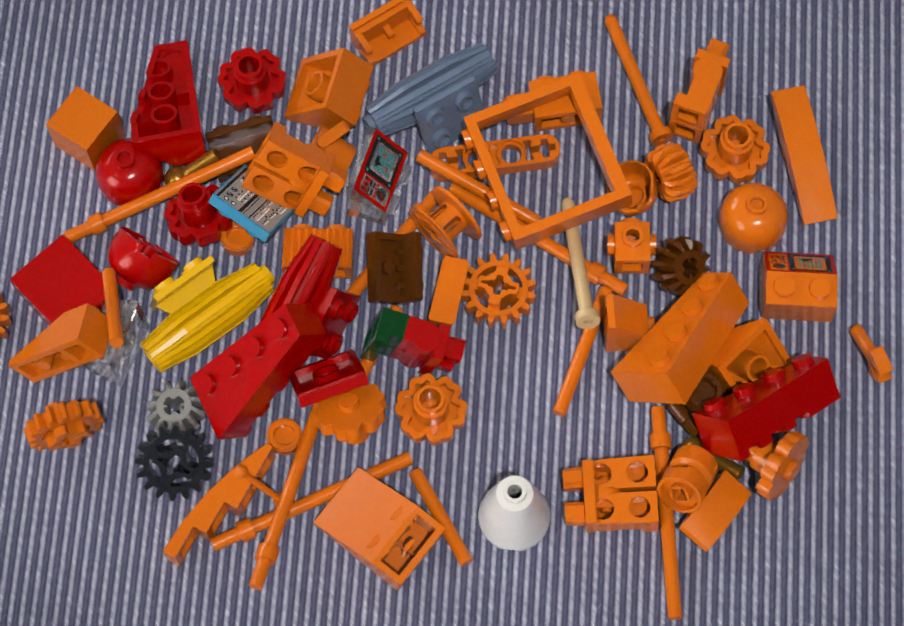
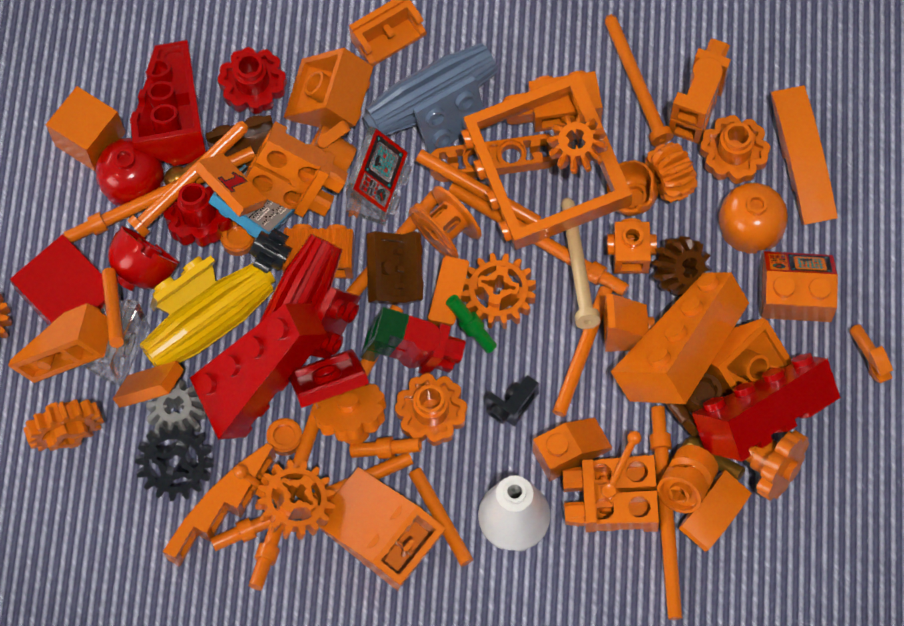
(148, 384): none -> orange tile
(190, 176): none -> orange bar
(230, 184): none -> orange tile
(270, 250): none -> black gear
(303, 509): none -> orange gear
(385, 447): none -> orange bar
(471, 323): none -> green bar
(518, 401): none -> black bracket
(569, 445): none -> orange slope
(577, 130): none -> orange gear
(609, 490): none -> orange hinge

